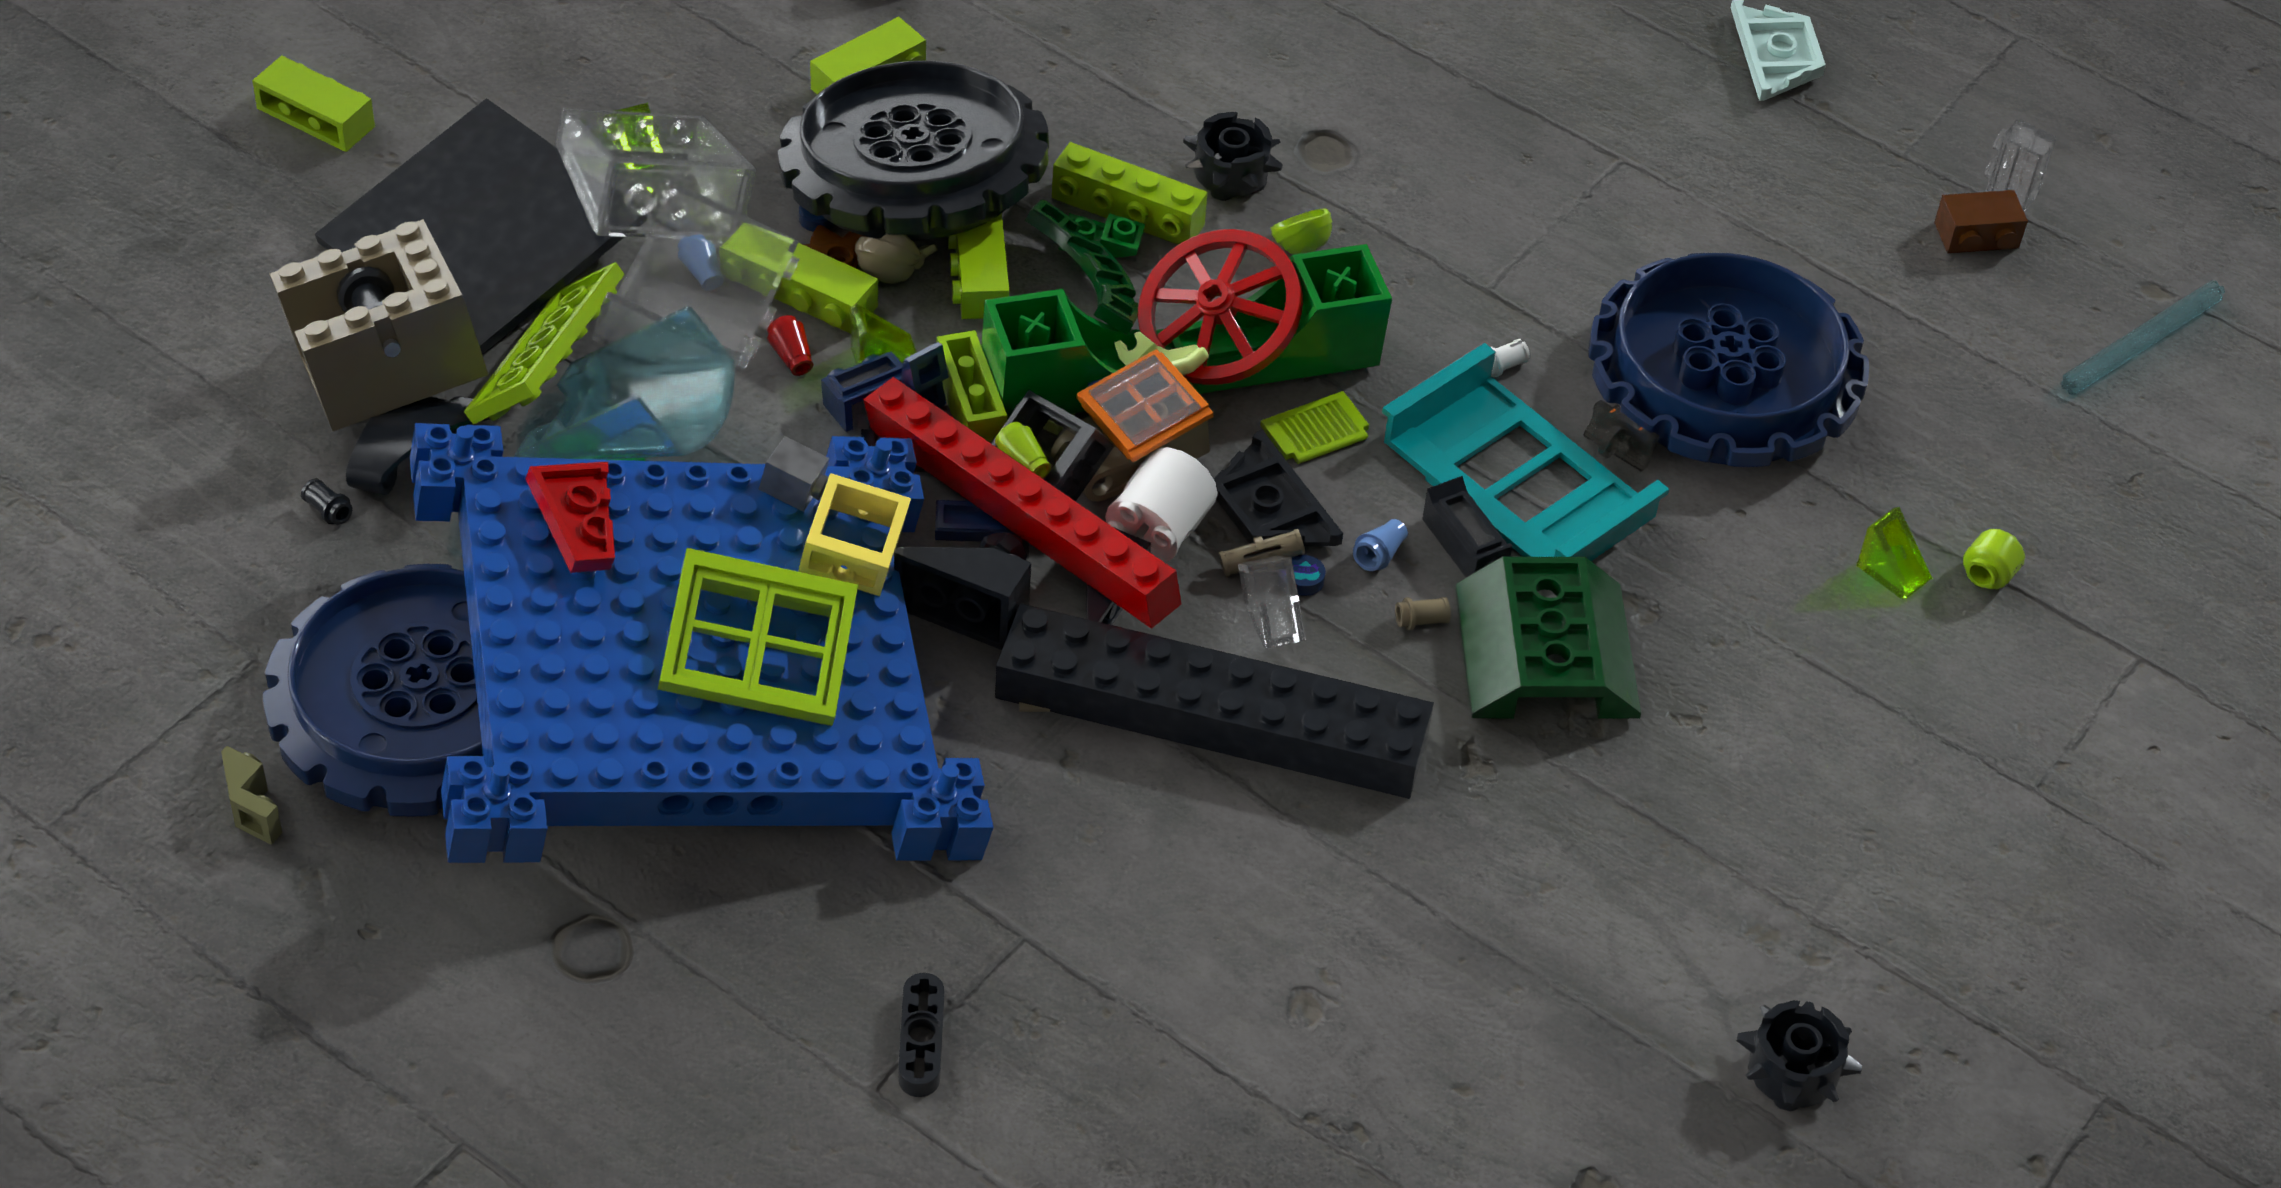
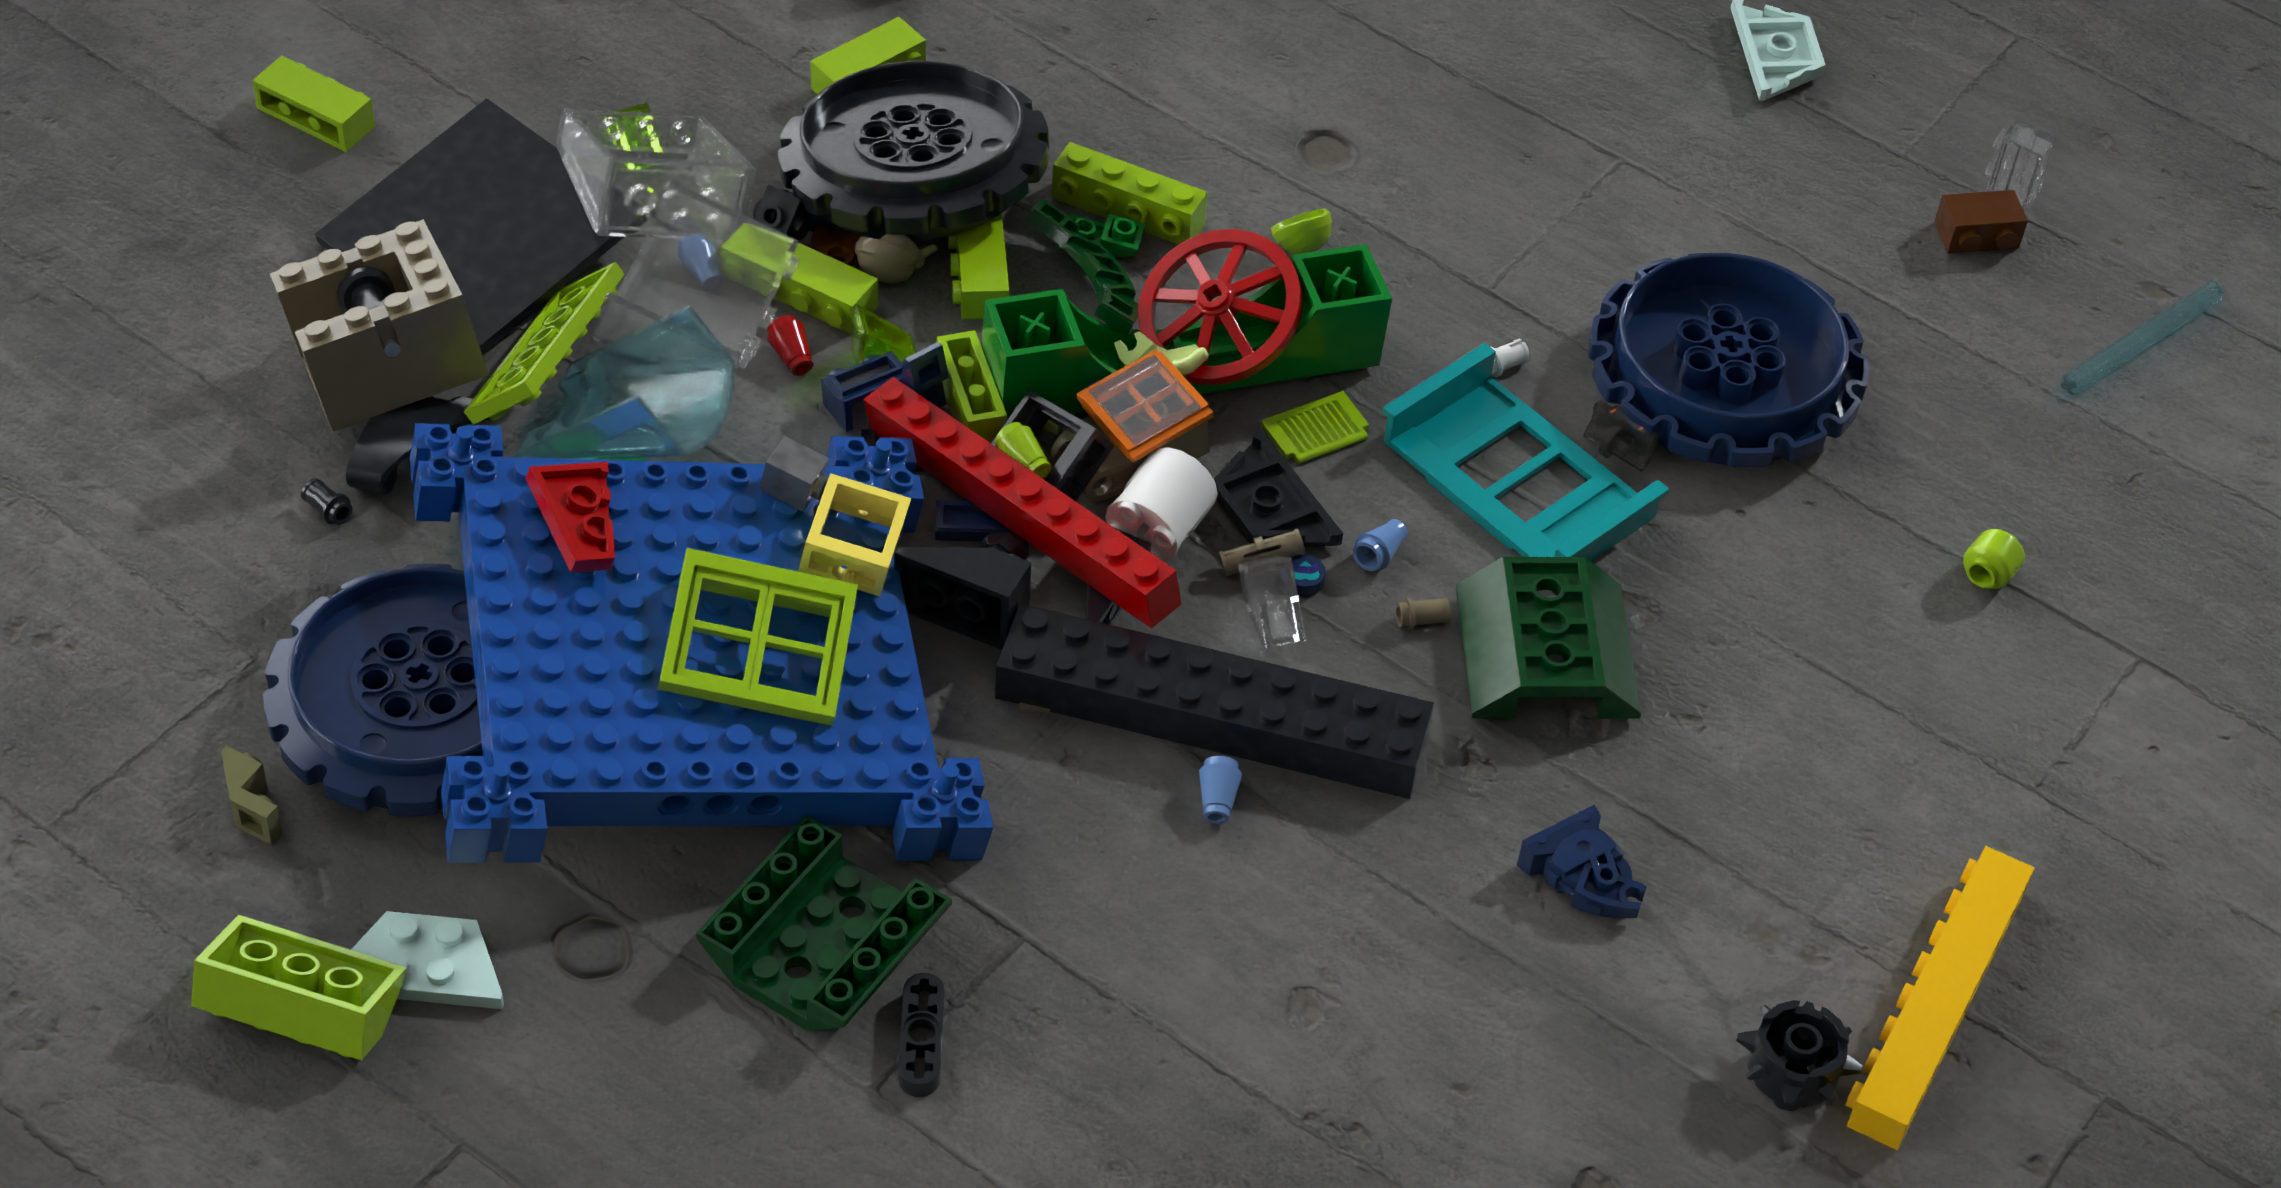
(297, 986): none -> lime slope
(442, 958): none -> light aqua wing
(783, 212): none -> black brick
(792, 919): none -> dark green slope
(1219, 787): none -> medium blue cone
(1232, 155): black brick -> none
(1462, 527): black window -> none
(1584, 865): none -> dark blue piece
(1893, 556): clear neon green slope -> none
(1939, 998): none -> yellow brick

